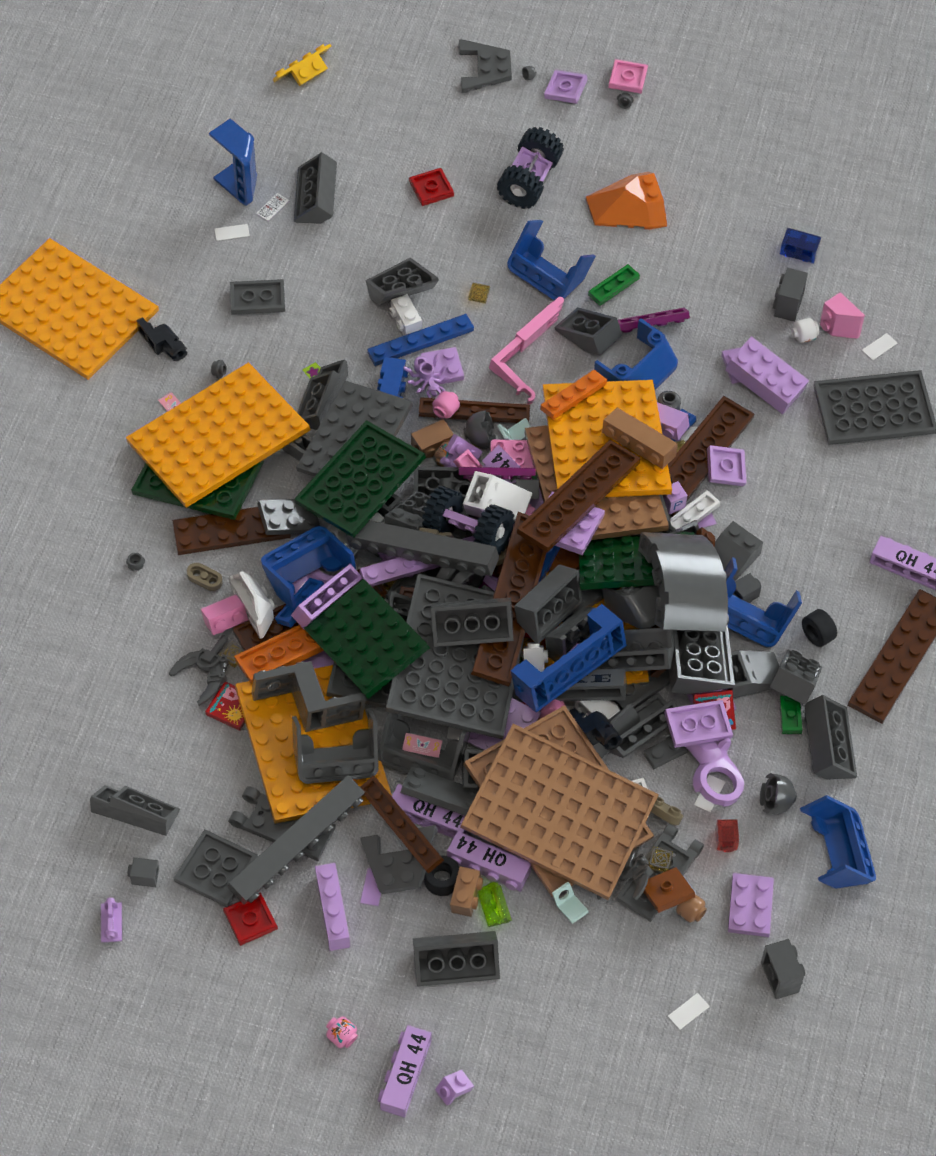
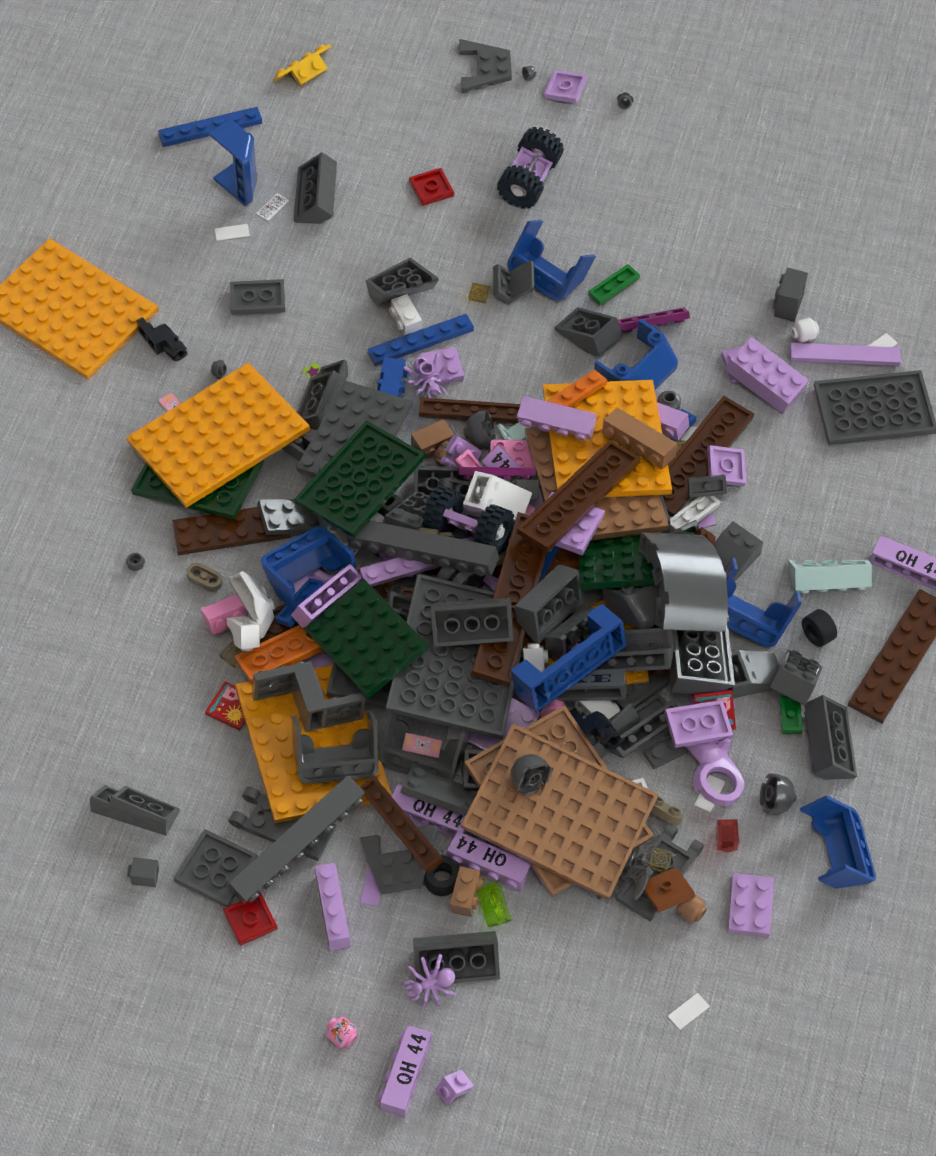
(111, 921): lavender hinge -> none
(201, 128): none -> blue plate
(209, 662): dark grey bar -> none
(244, 632): none -> white arch
(434, 980): none -> lavender animal
(446, 404): bright pink head -> none
(512, 285): none -> dark grey bracket
(522, 340): bright pink hinge -> none
(529, 773): none -> dark grey cylinder
(556, 418): none -> lavender brick
(569, 904): light aqua bracket -> none
(628, 76): bright pink plate -> none
(629, 202): orange wedge -> none
(676, 500): lavender brick -> none
(707, 486): none -> dark grey plate
(747, 588): dark grey brick -> none
(782, 968): dark grey brick -> none
(800, 245): clear blue brick -> none
(830, 575): none -> light aqua wedge
(841, 317): bright pink slope -> none
(845, 354): none -> lavender tile

